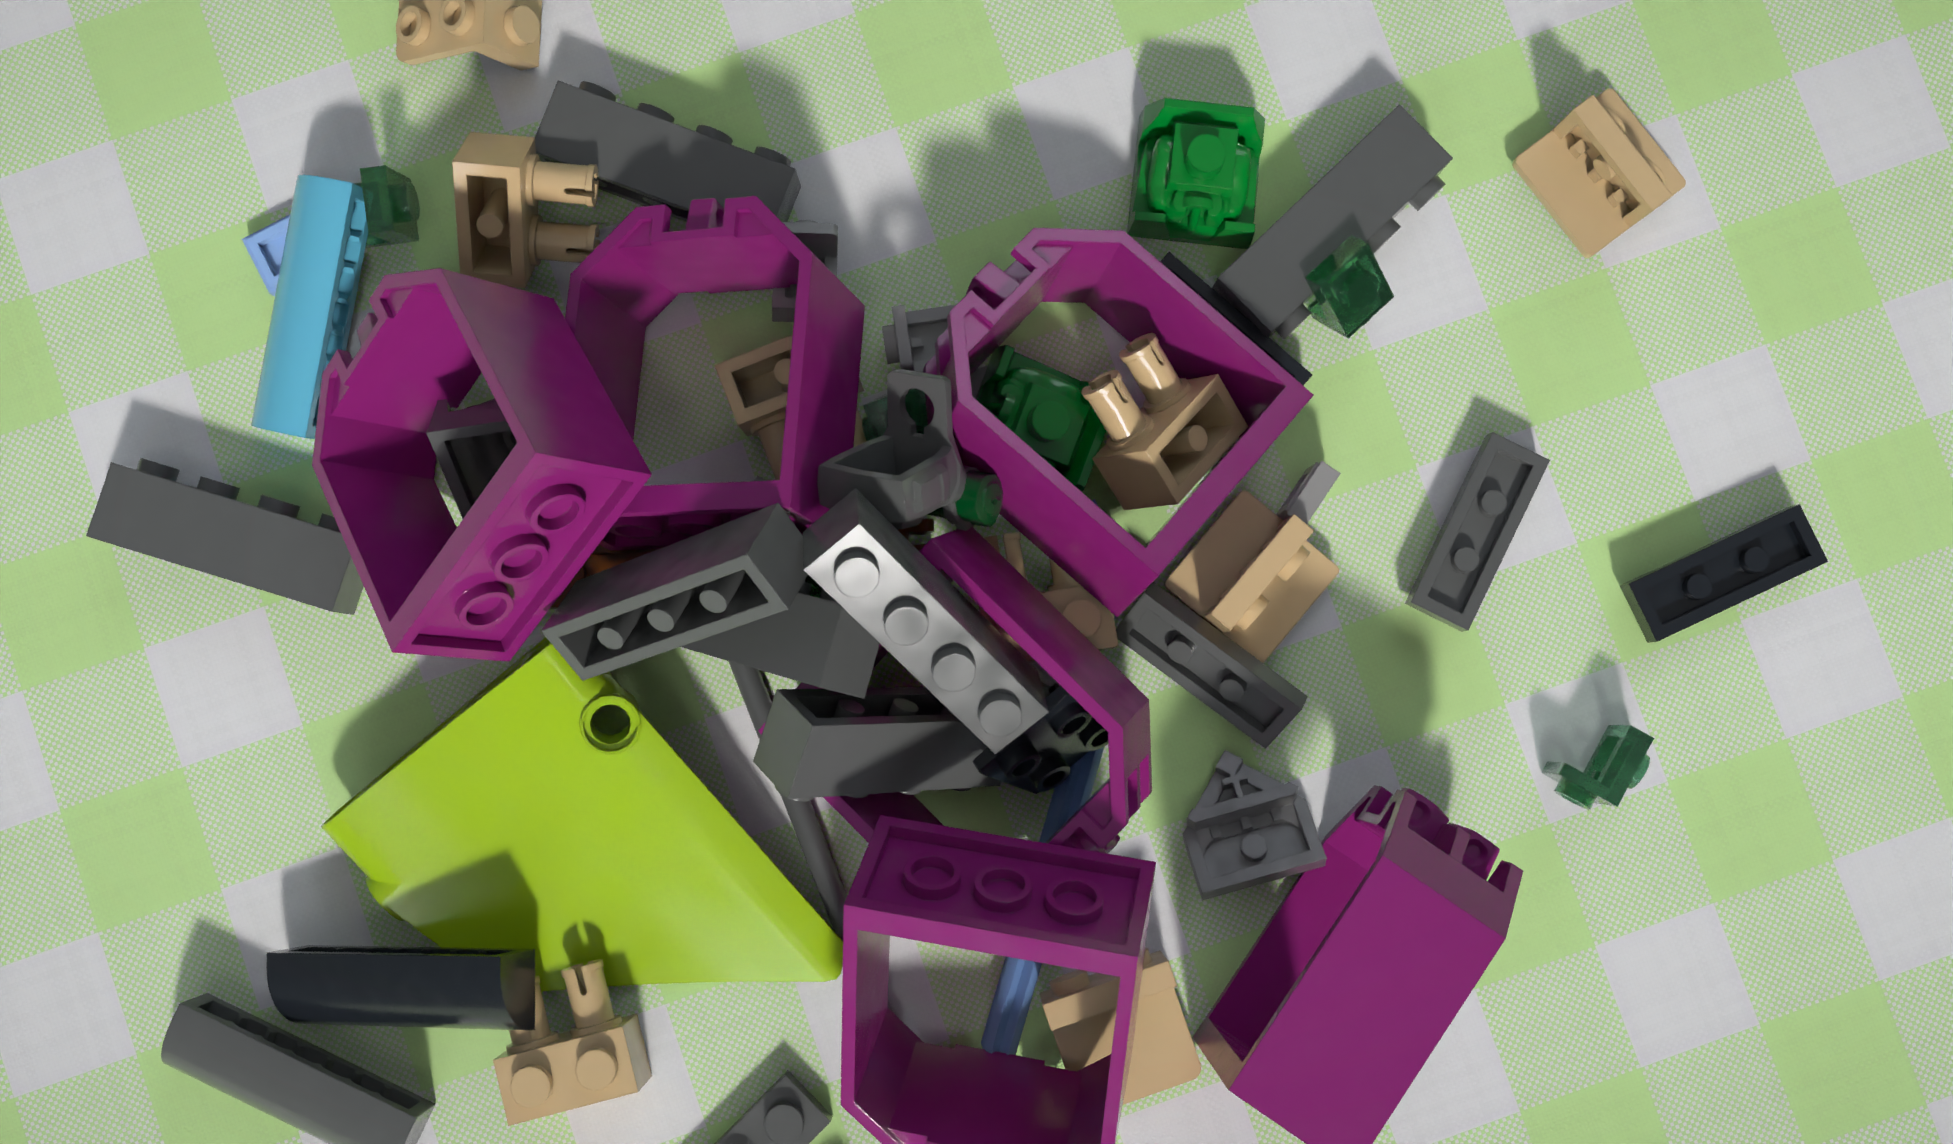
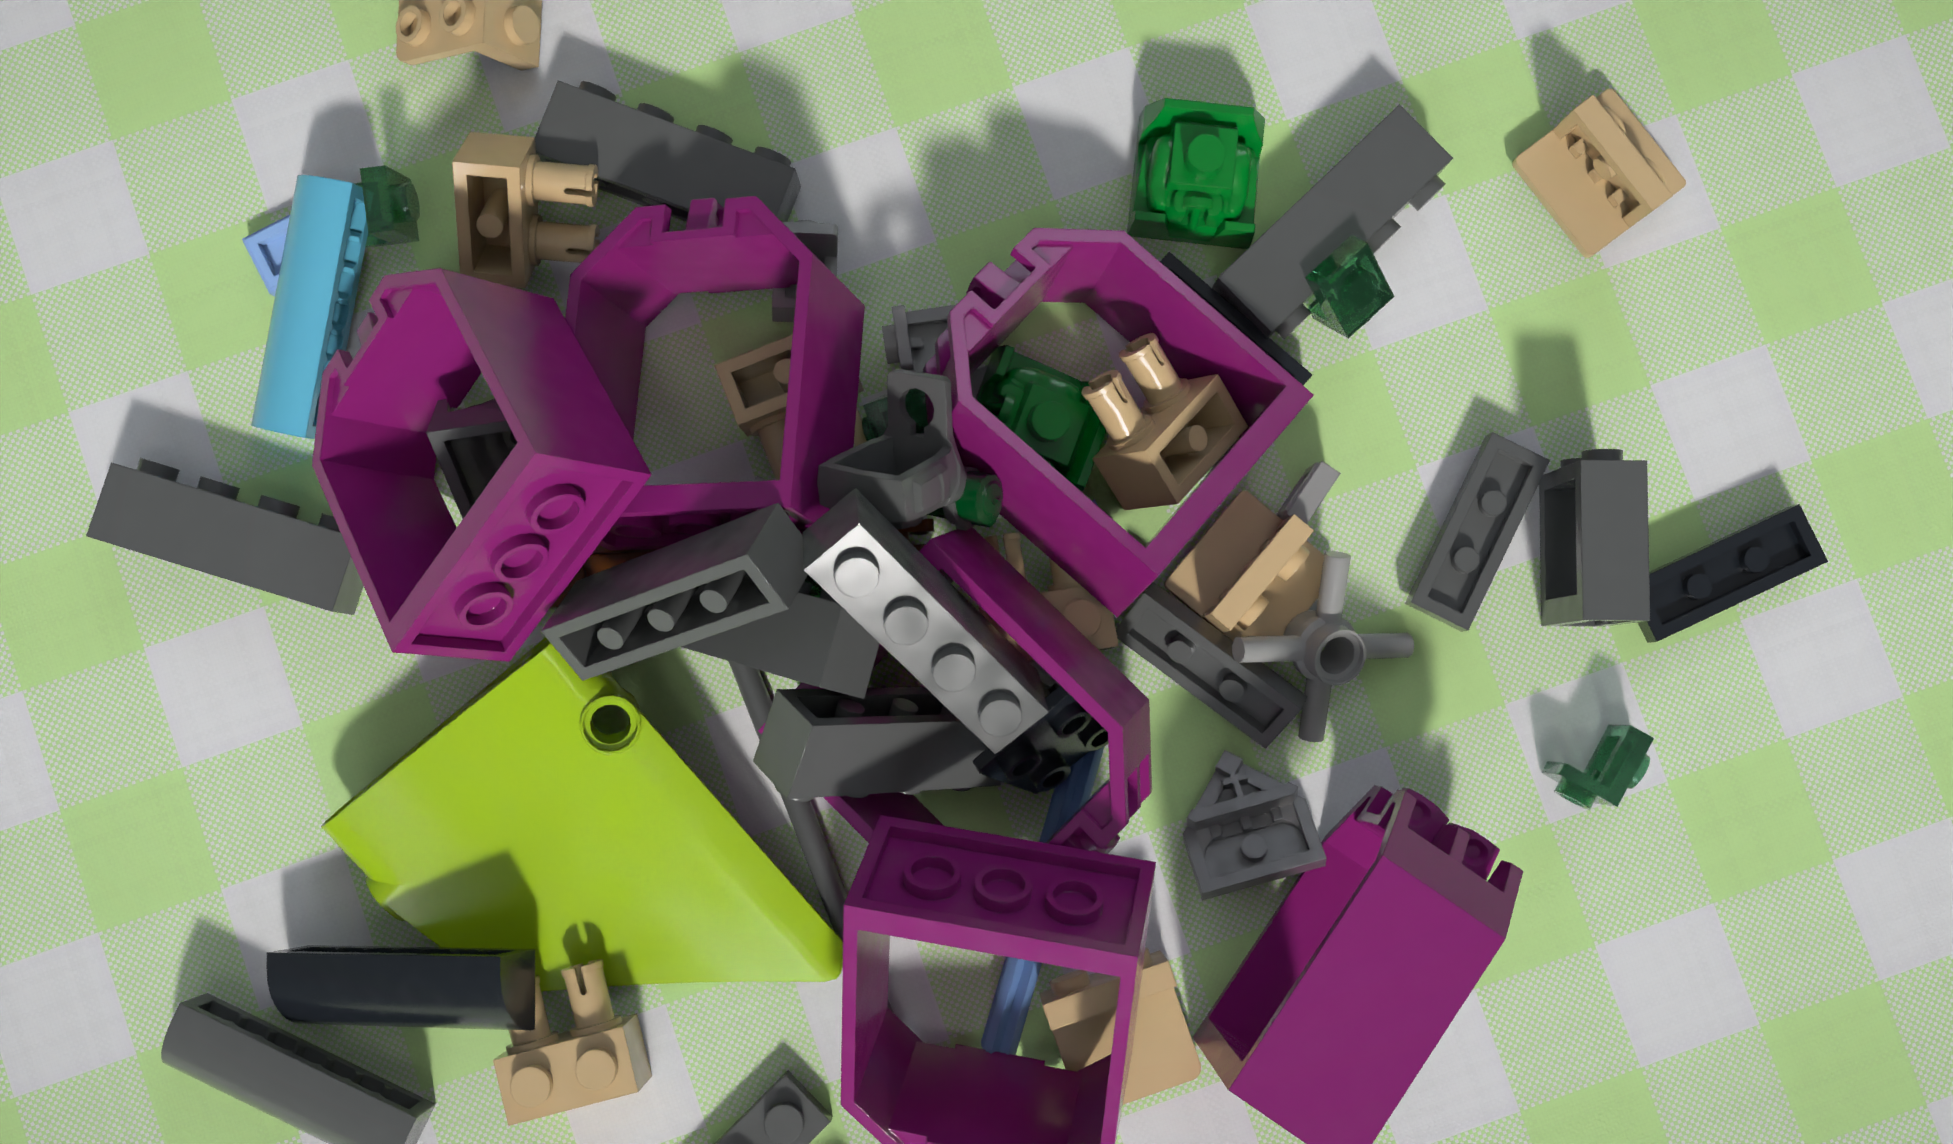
(1307, 636): none -> light grey bar
(1595, 541): none -> dark grey window

